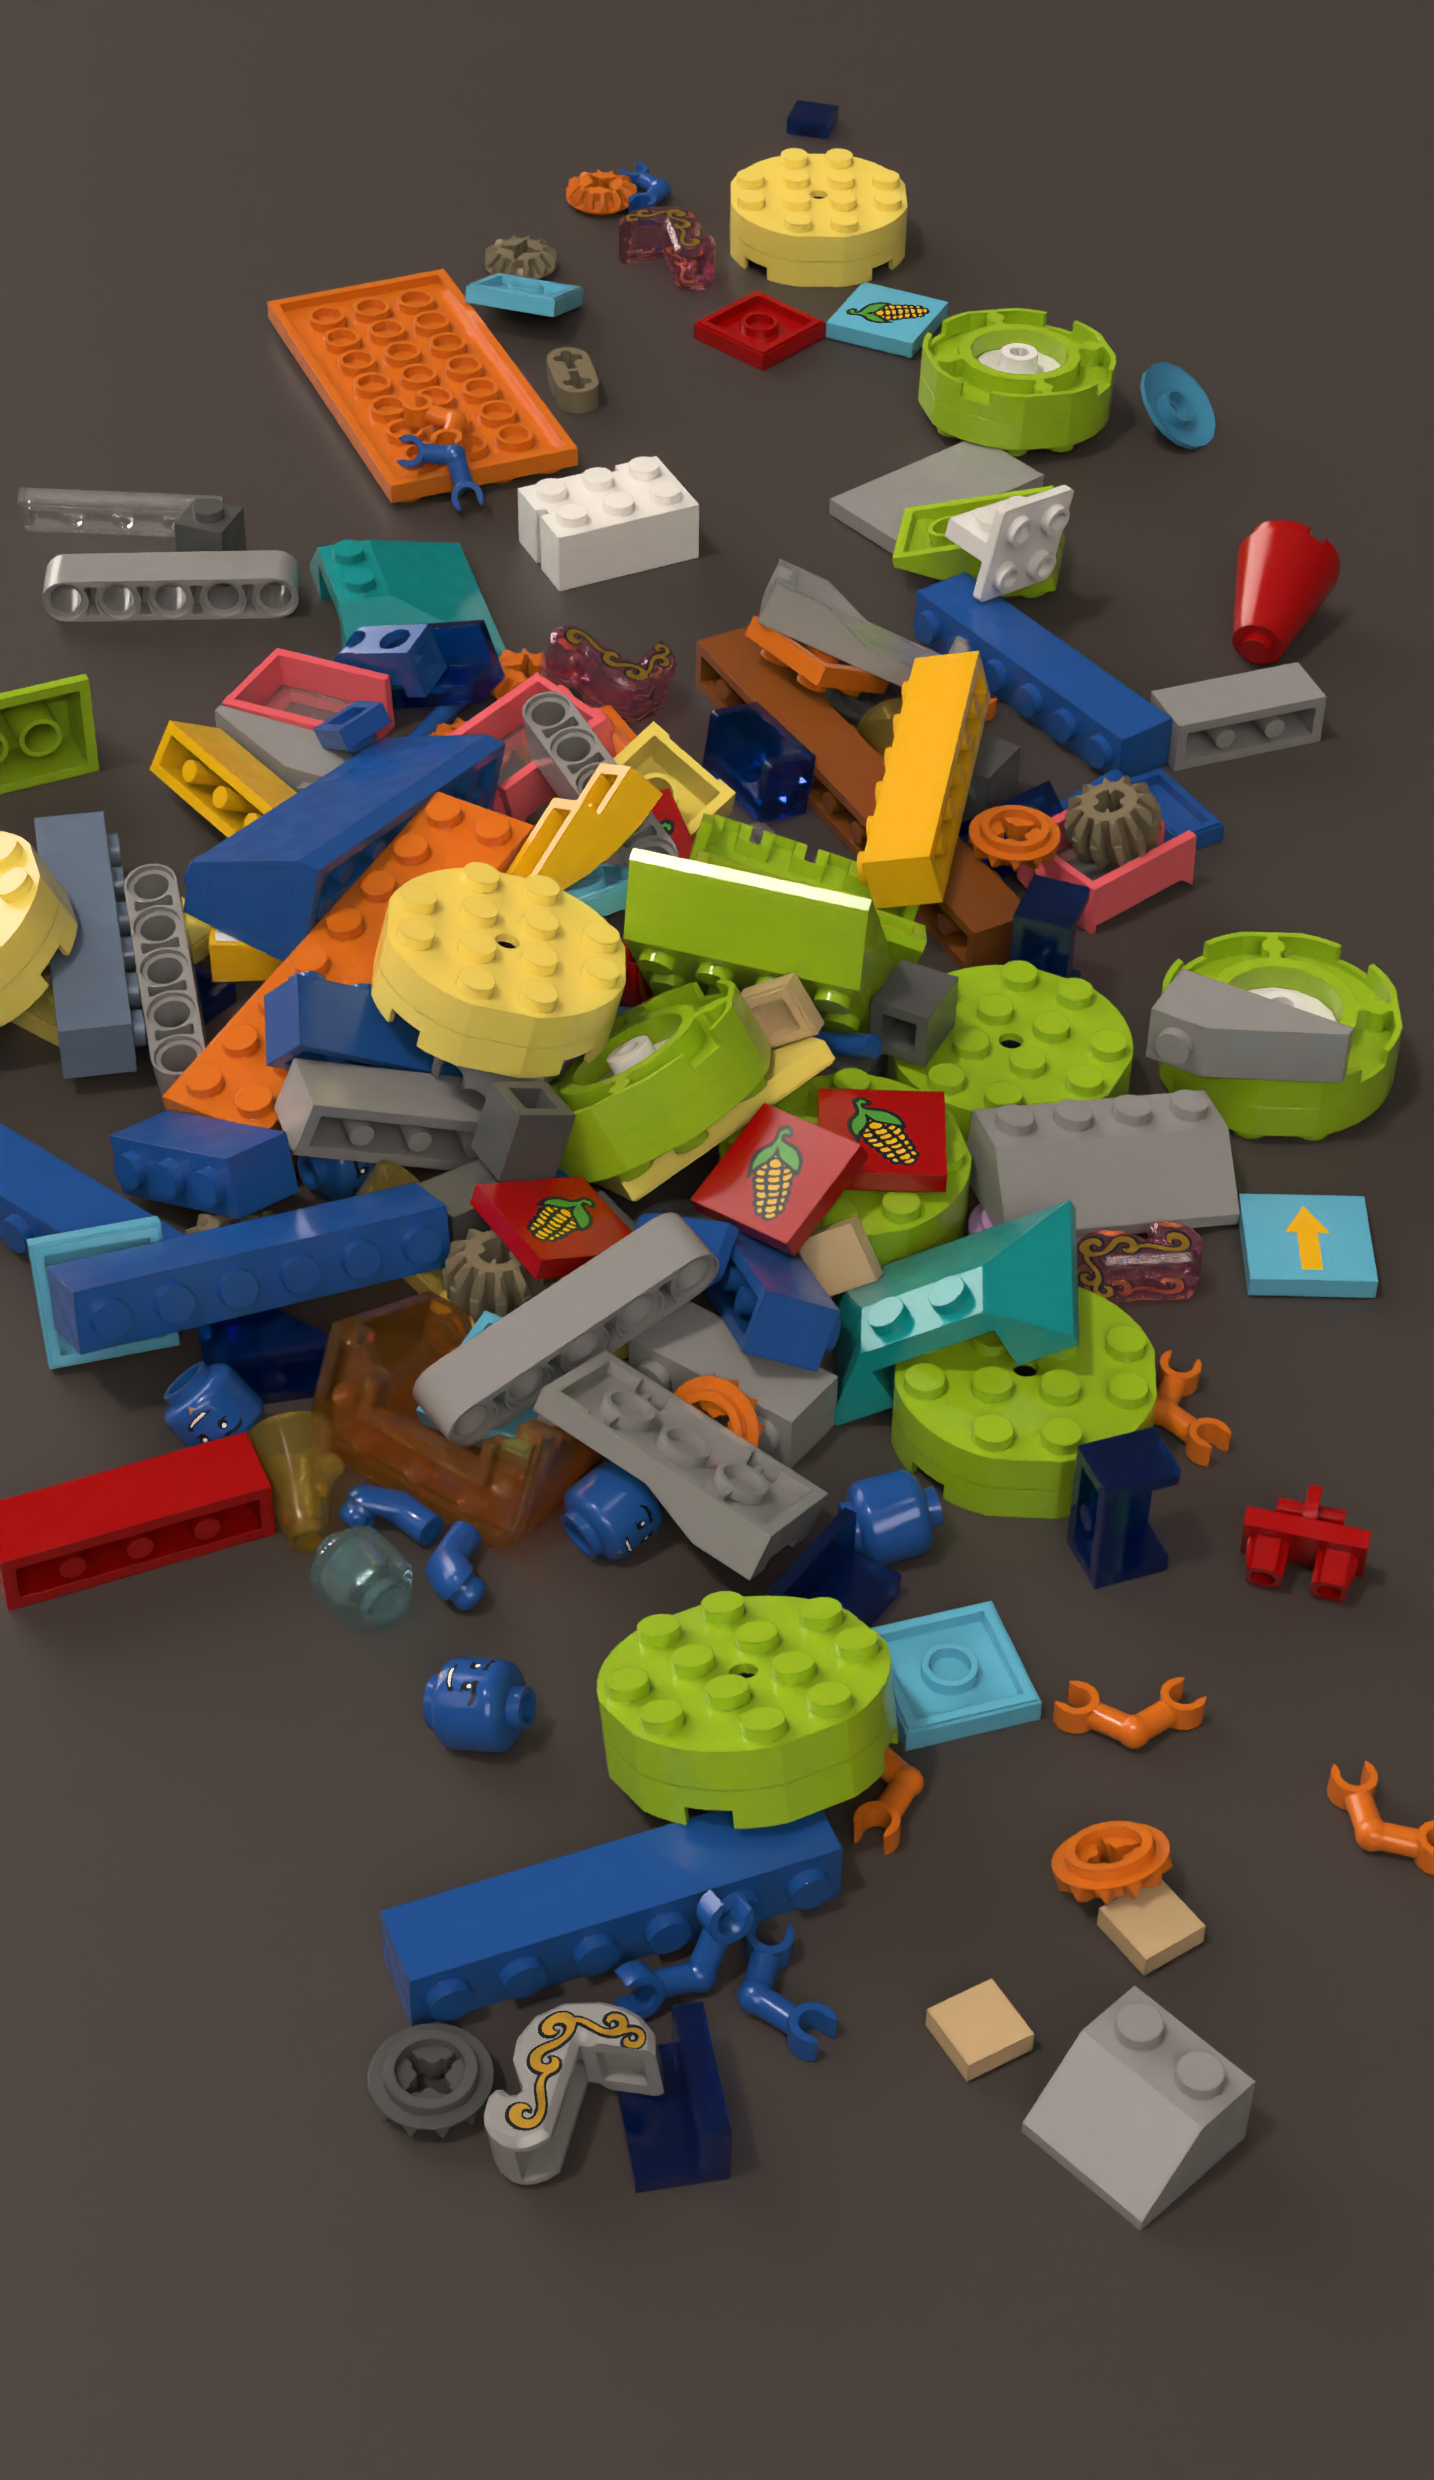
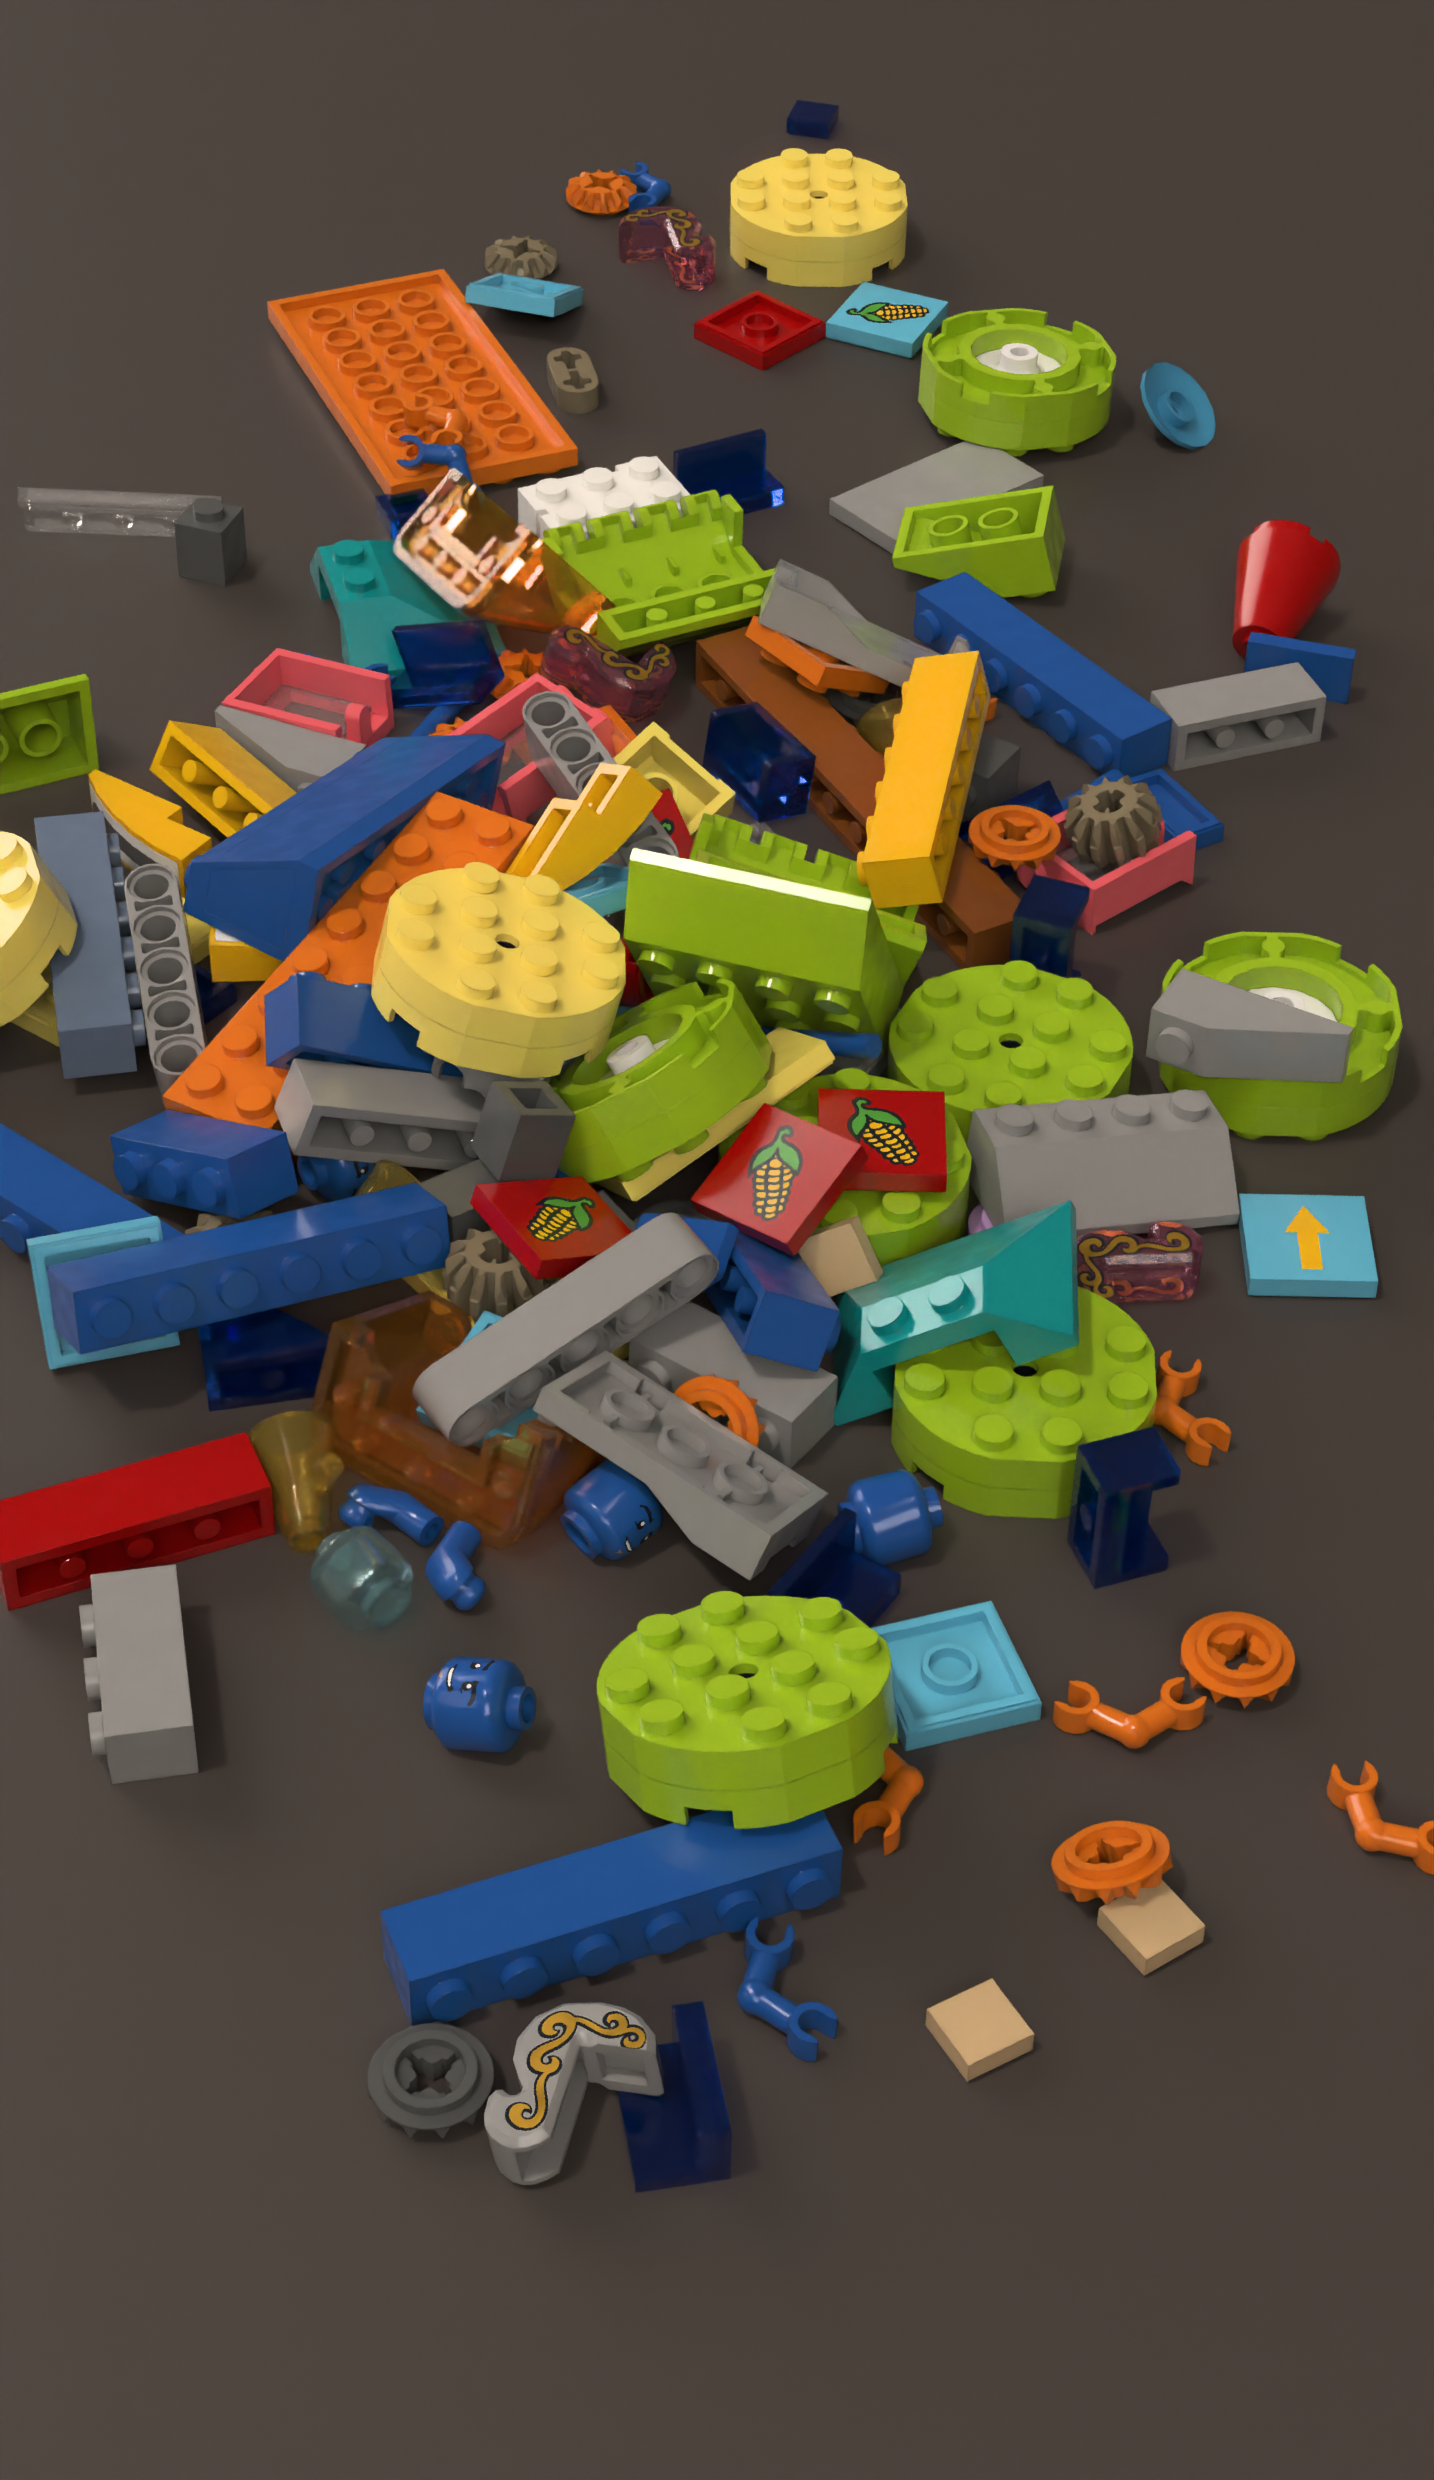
(139, 1675): none -> light grey brick
(146, 826): none -> yellow slope
(150, 600): light grey beam -> none
(211, 1404): blue head -> none
(353, 726): blue plate -> none
(398, 508): none -> clear blue tile
(401, 651): blue leg -> none
(492, 564): none -> clear orange windscreen
(668, 575): none -> lime slope
(700, 1970): blue arm -> none
(731, 467): none -> clear blue panel
(783, 1010): tan tile -> none
(914, 1012): dark grey brick -> none
(1013, 539): white bracket -> none
(1140, 2108): light grey slope -> none
(1223, 1636): none -> orange gear
(1304, 1536): red hips -> none
(1326, 664): none -> blue tile

